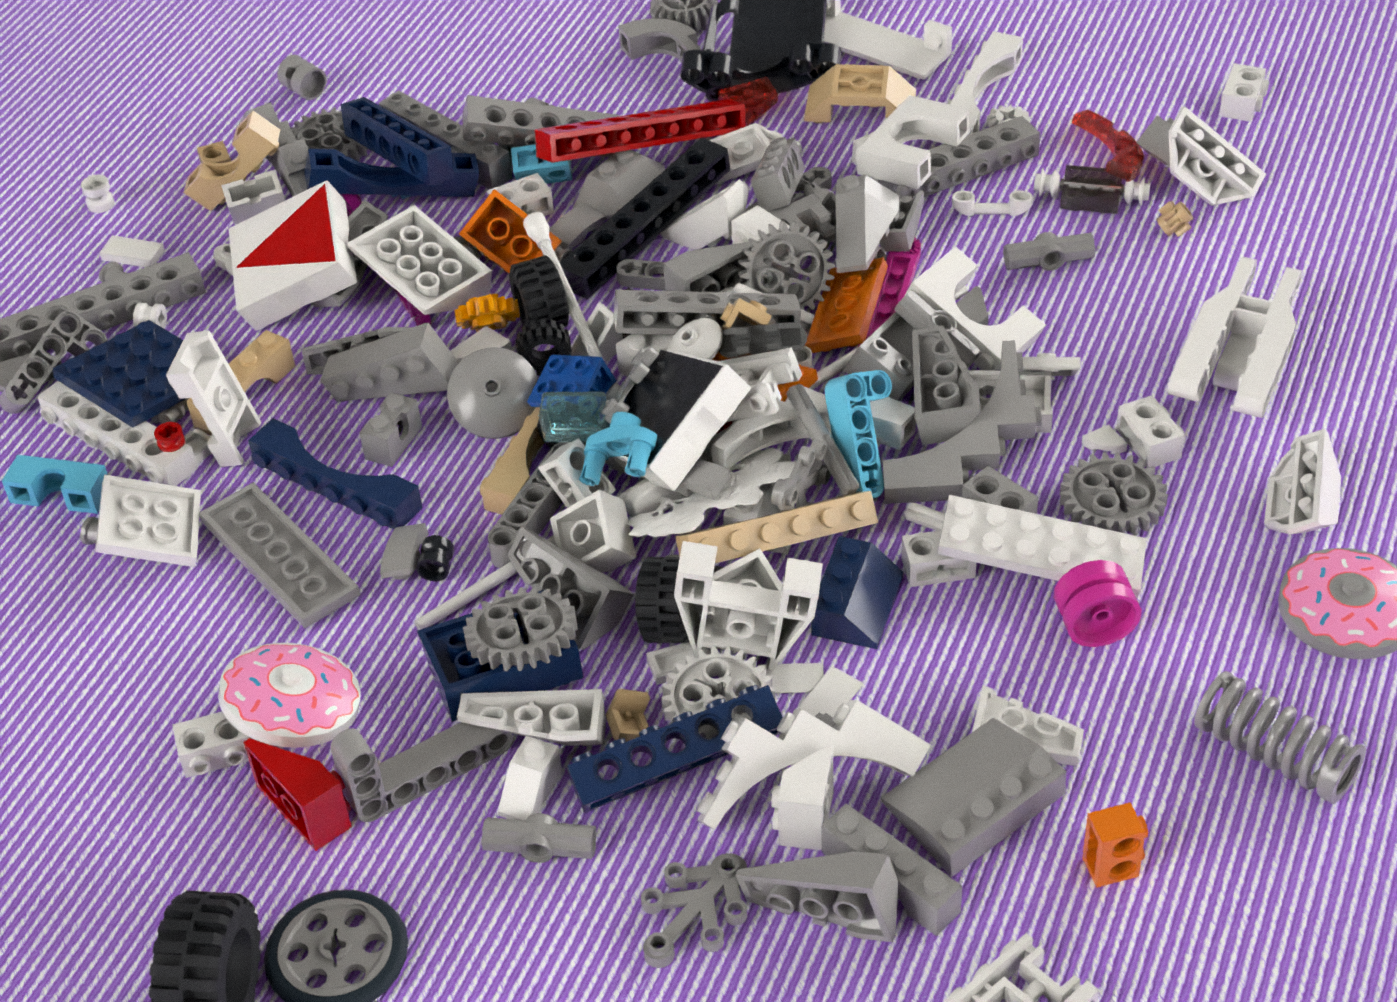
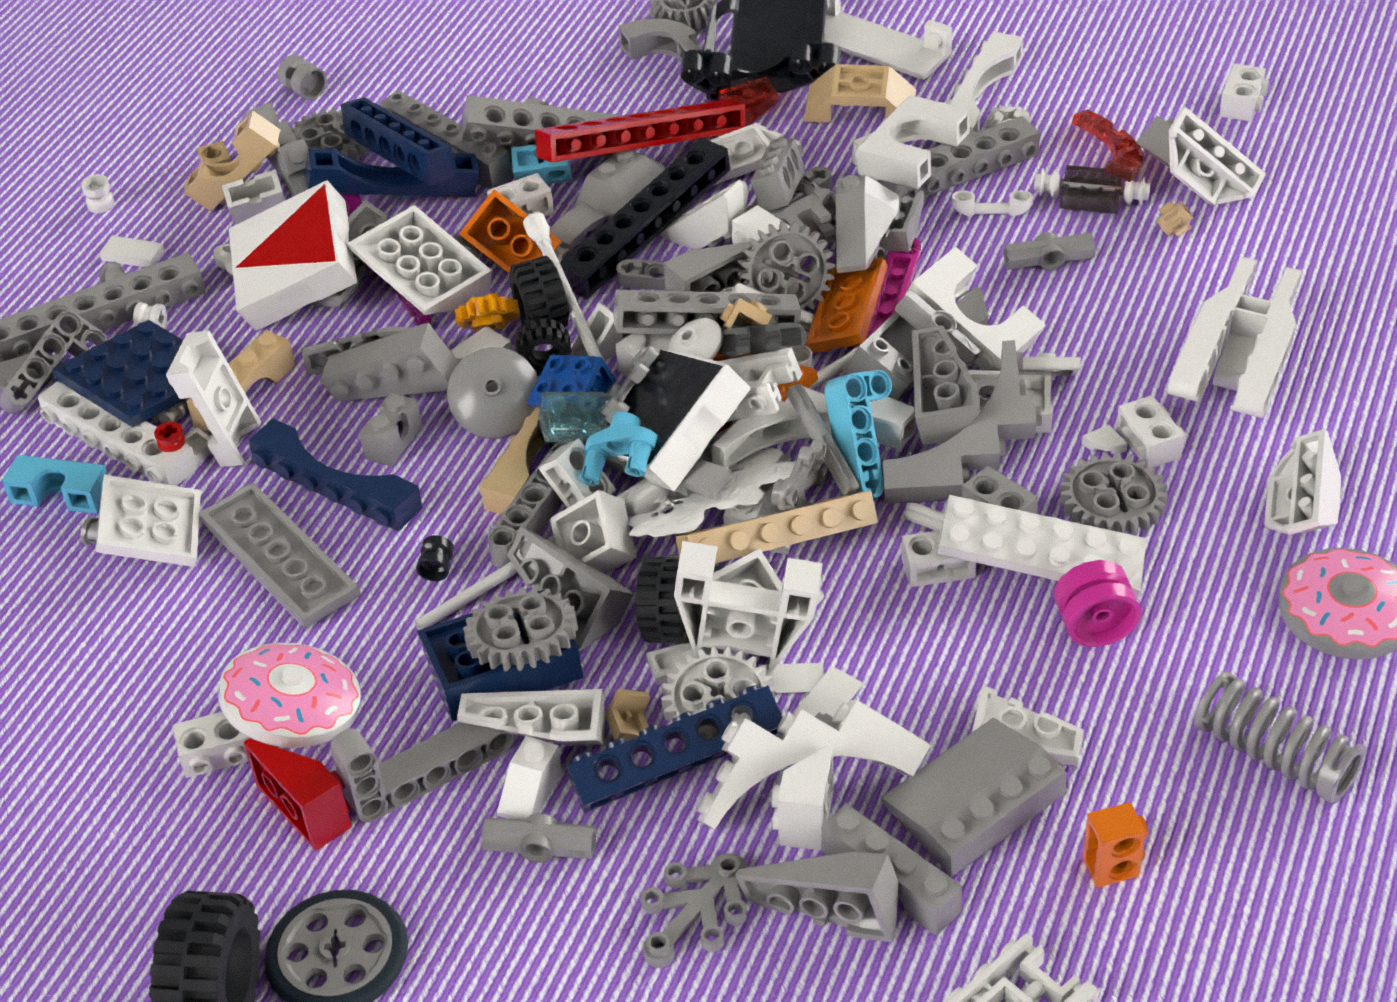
(403, 551): light grey slope -> none
(856, 594): dark blue slope -> none

